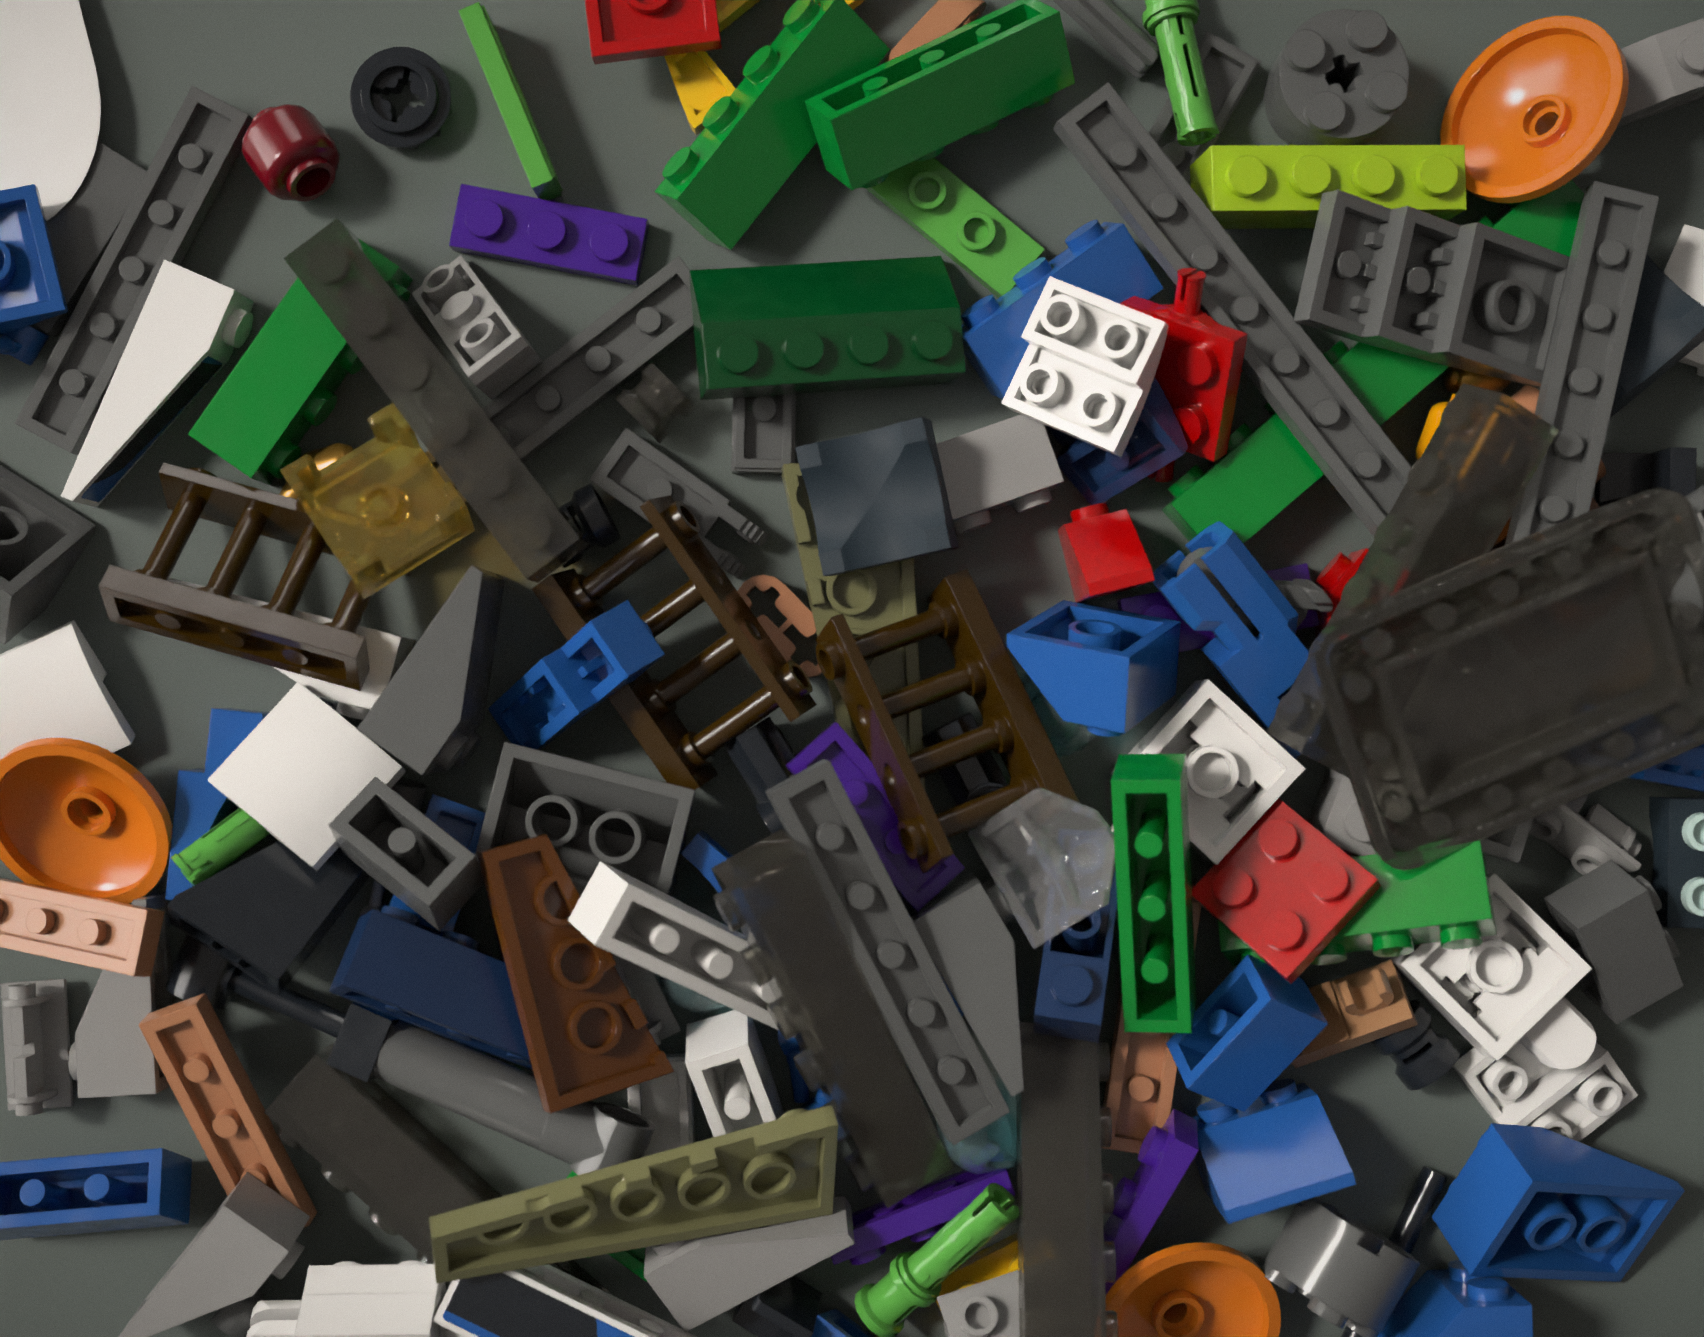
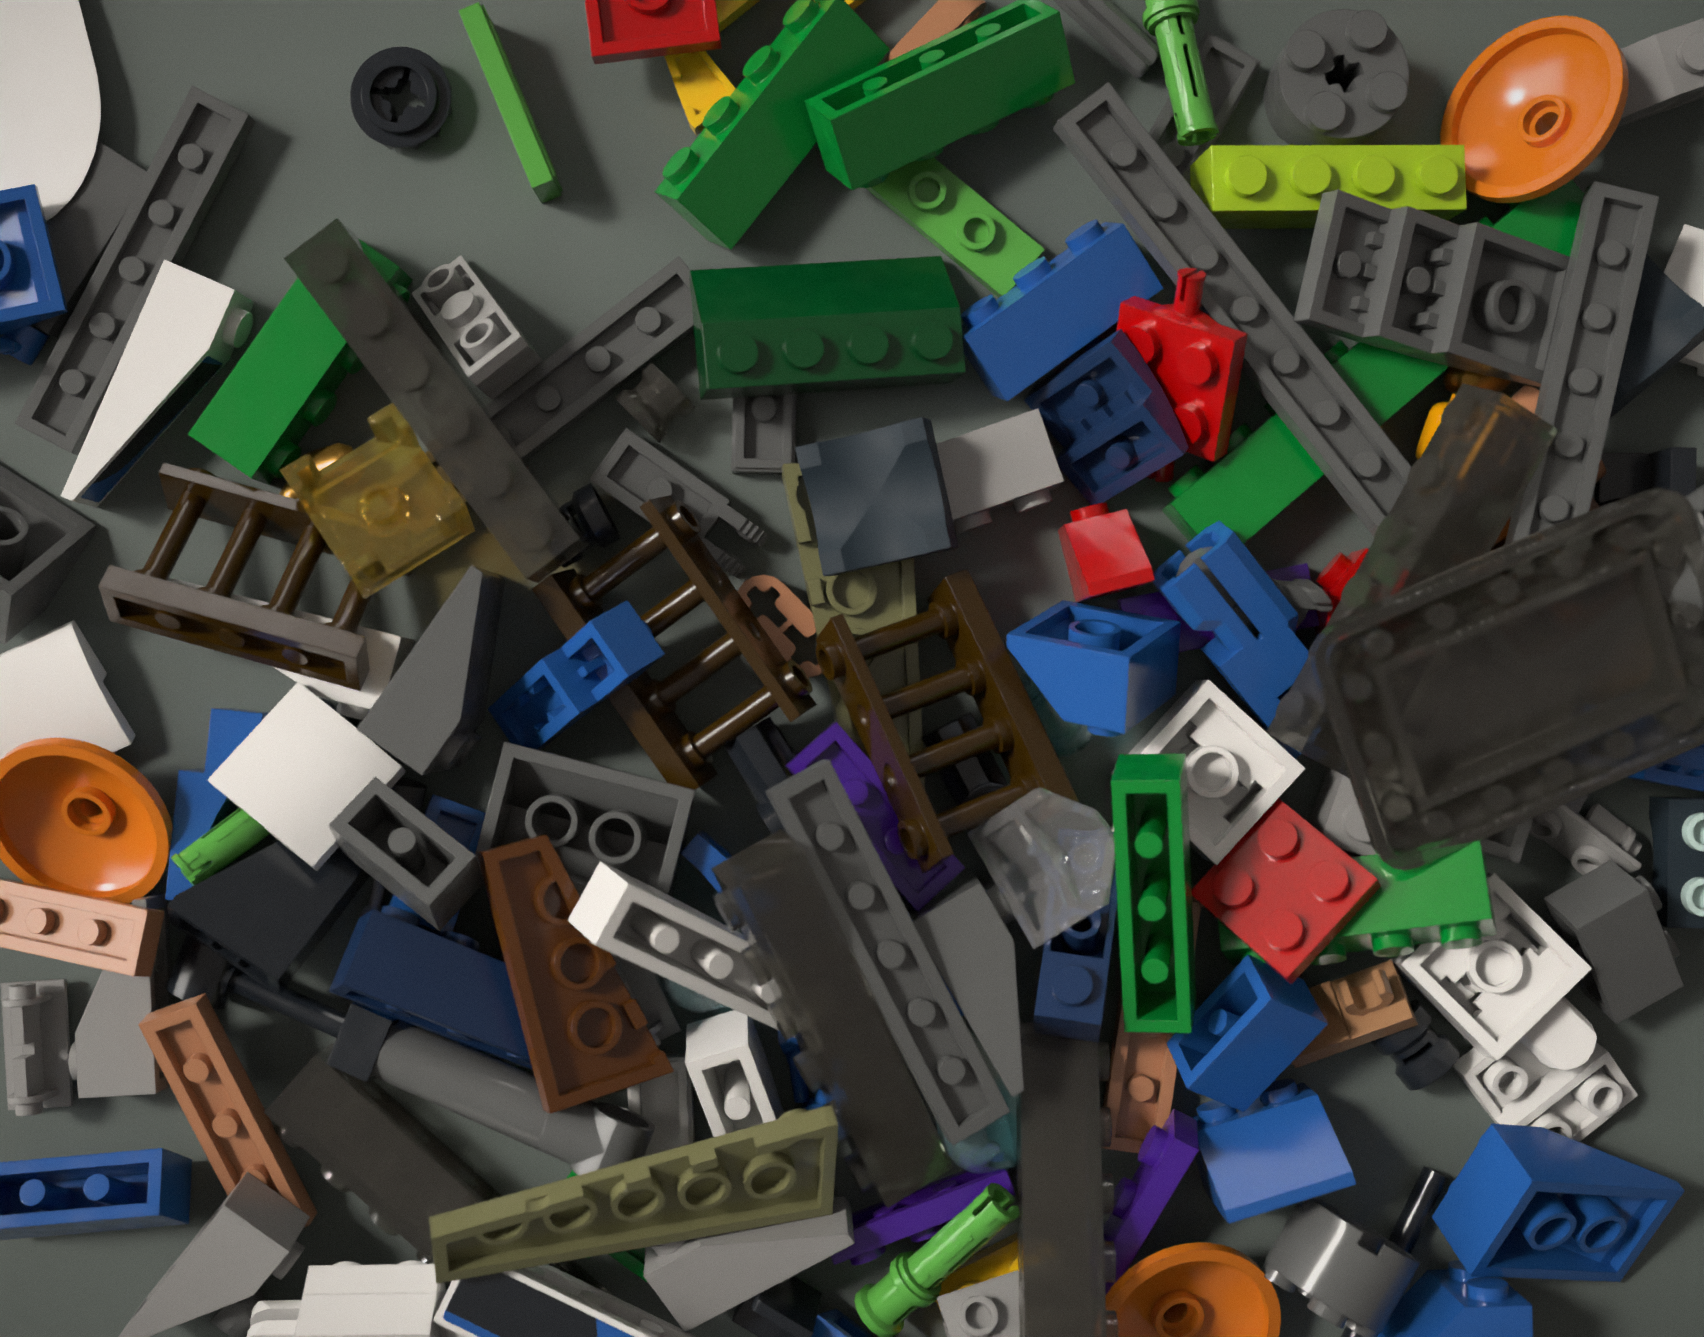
(291, 153): dark red head -> none
(549, 234): dark purple plate -> none
(1086, 366): white slope -> none

